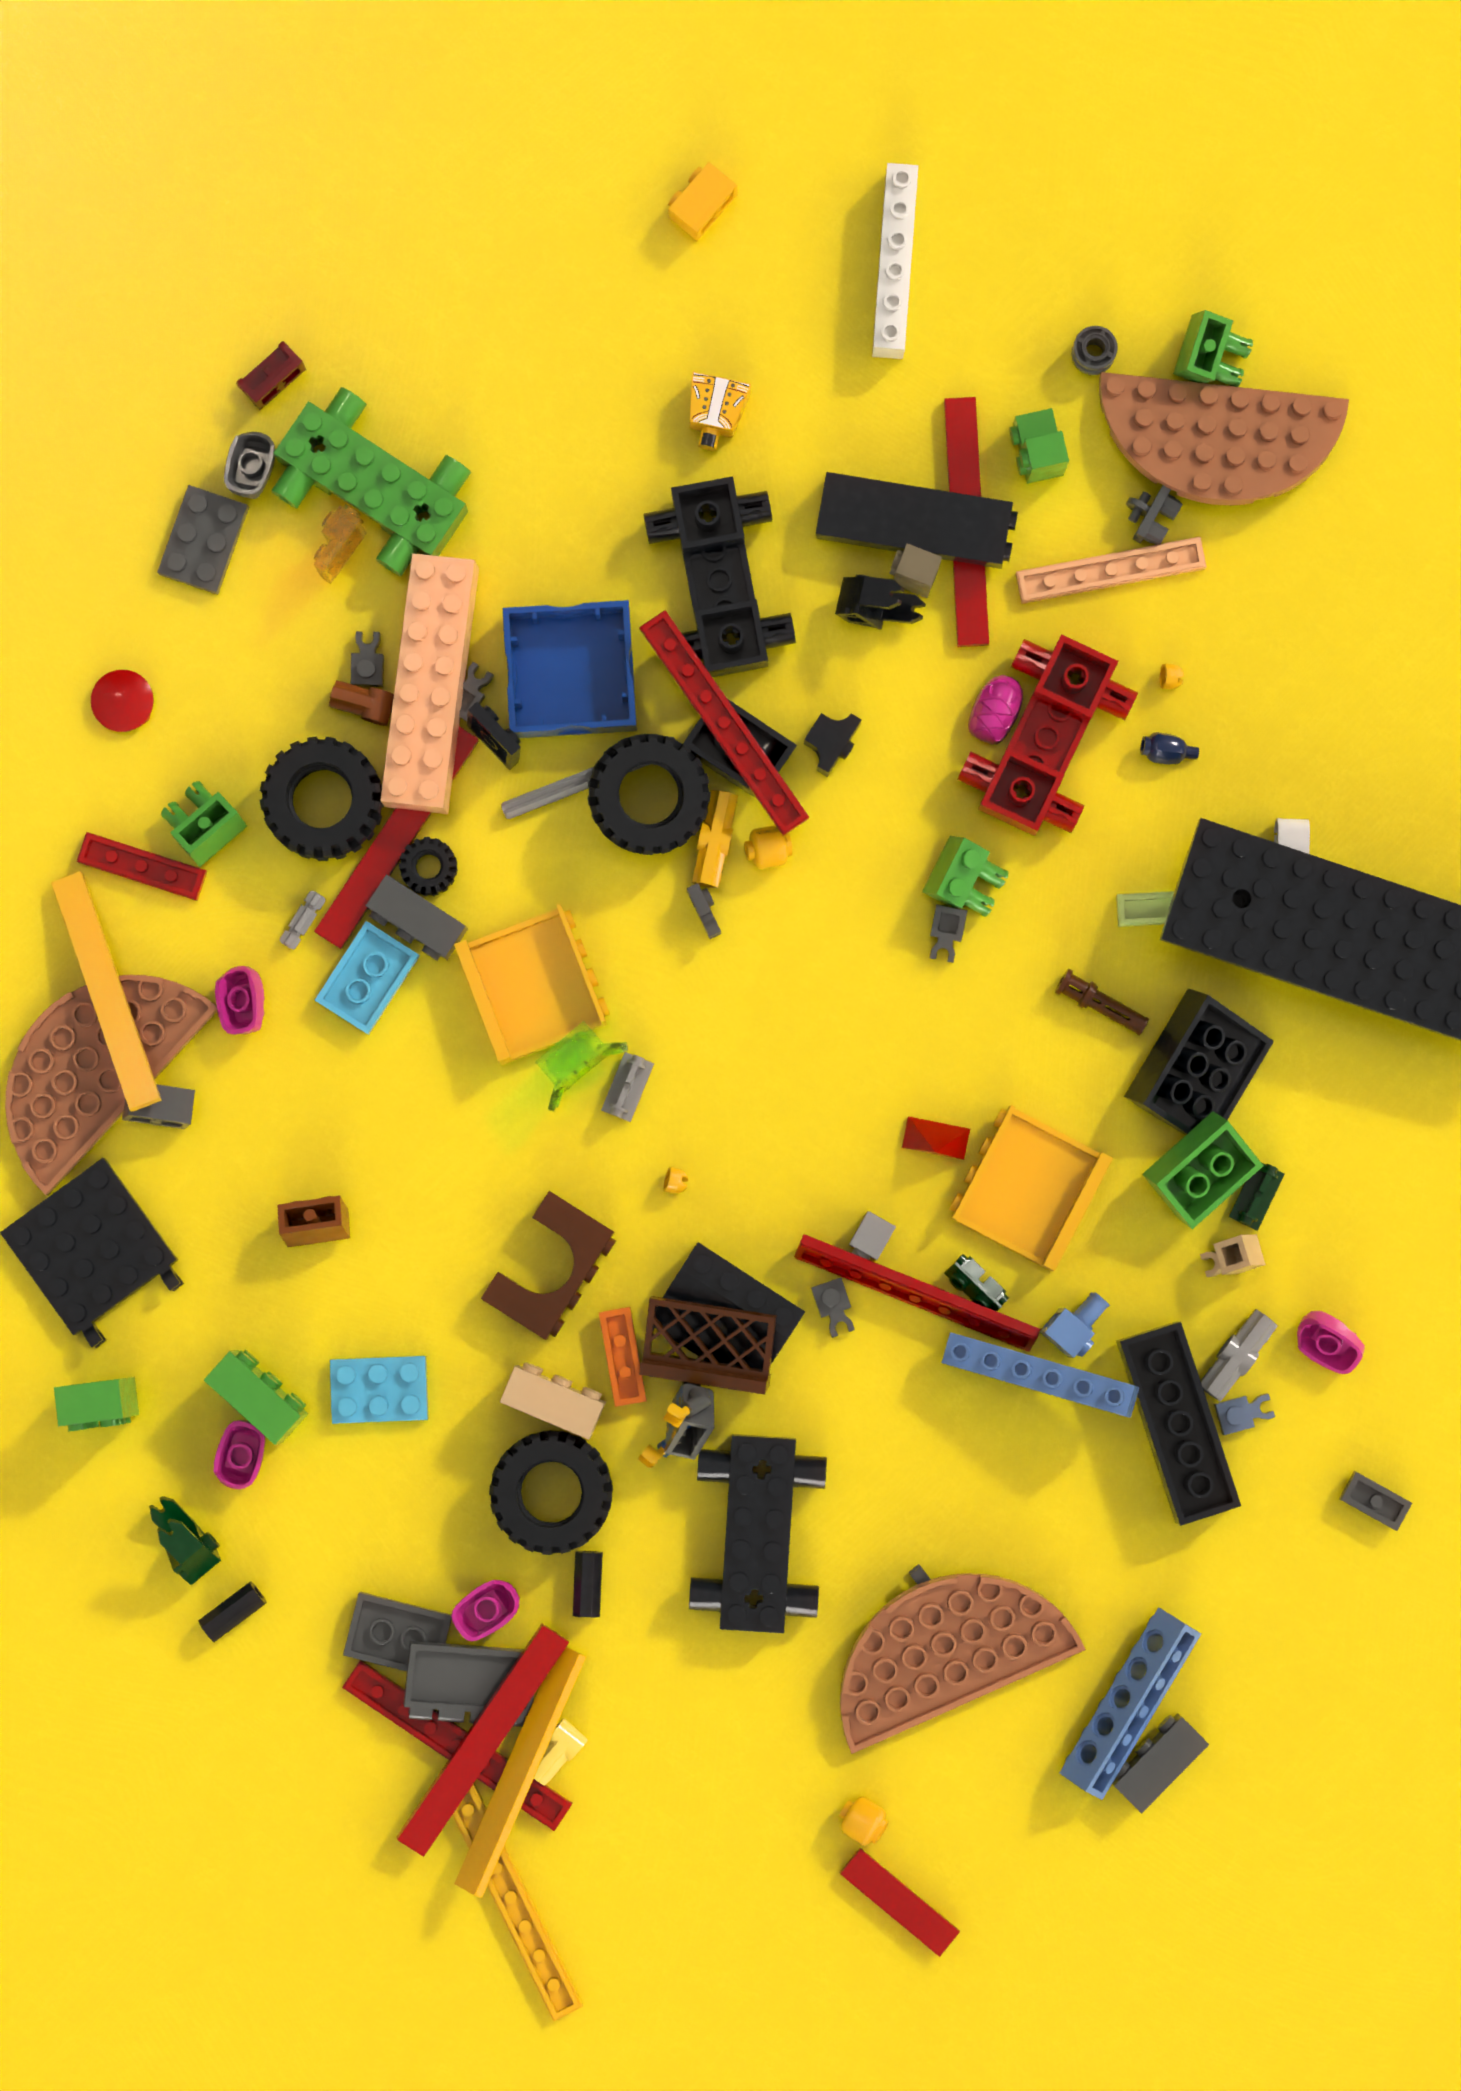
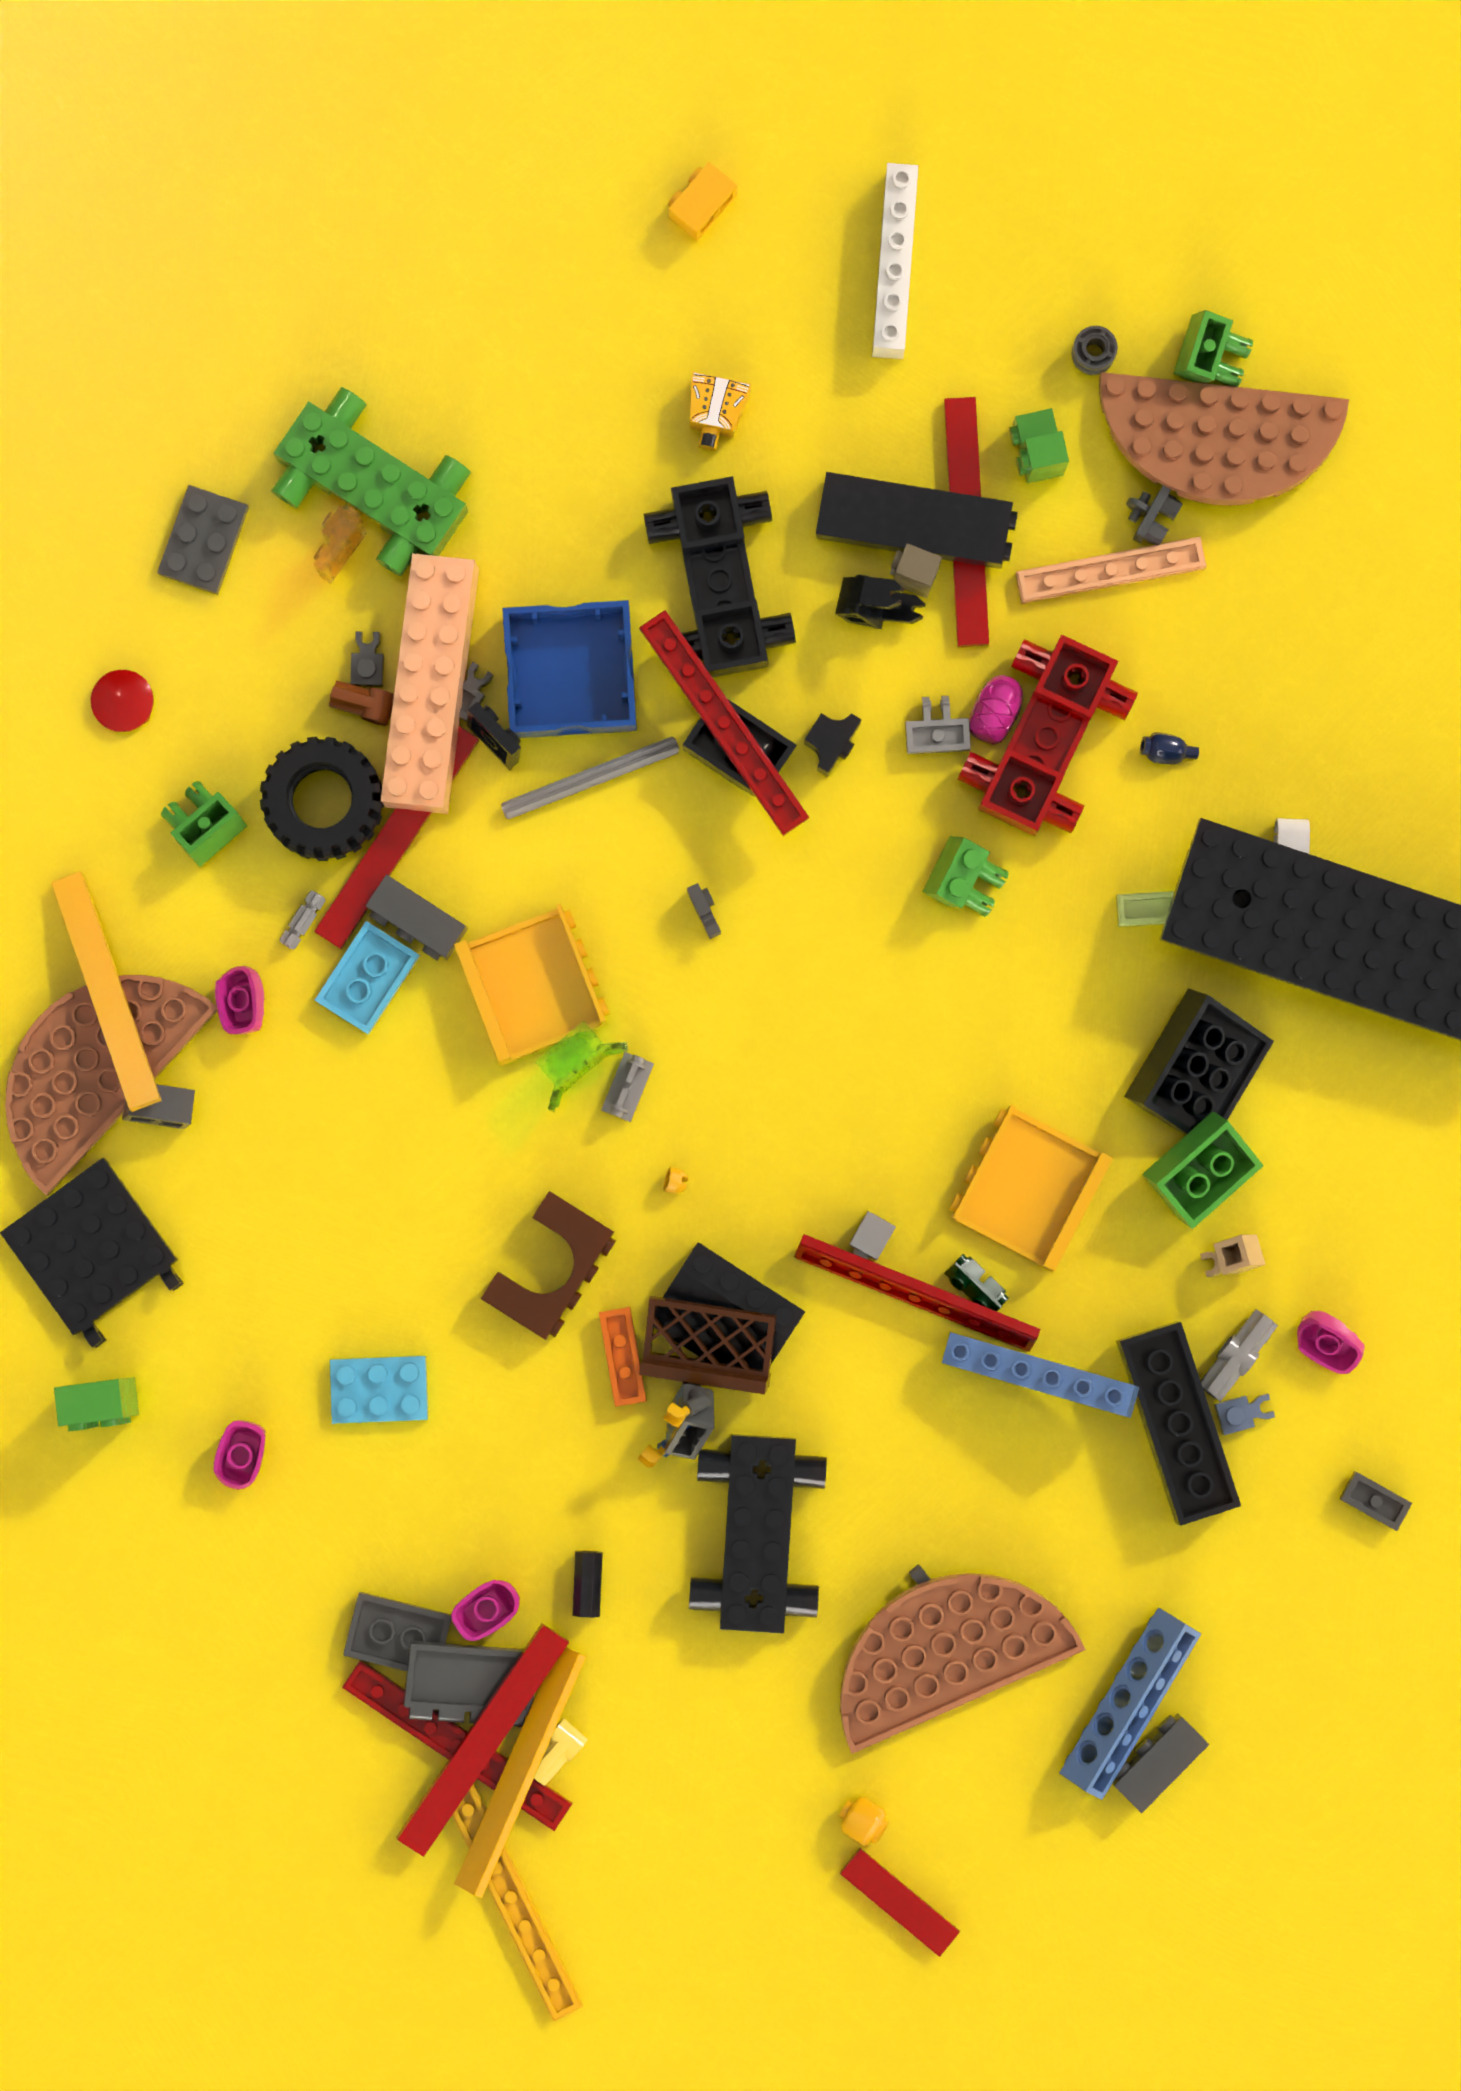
(142, 866): red tile -> none
(187, 1546): dark green piece -> none
(232, 1611): black axle -> none
(249, 464): dark grey piece -> none
(257, 1395): bright green brick -> none
(271, 376): dark red hinge -> none
(313, 1221): dark orange brick -> none
(428, 847): black tyre -> none
(508, 1502): black tyre -> none
(553, 1400): tan brick -> none
(692, 794): black tyre -> none
(715, 839): yellow piece -> none
(768, 847): yellow head -> none
(832, 1301): dark grey plate -> none
(936, 1138): red slope -> none
(937, 735): none -> light grey hinge
(947, 926): dark grey plate -> none
(1073, 1331): medium blue brick -> none
(1135, 1022): reddish brown pin -> none
(1170, 676): yellow hinge -> none
(1257, 1196): dark green hinge -> none

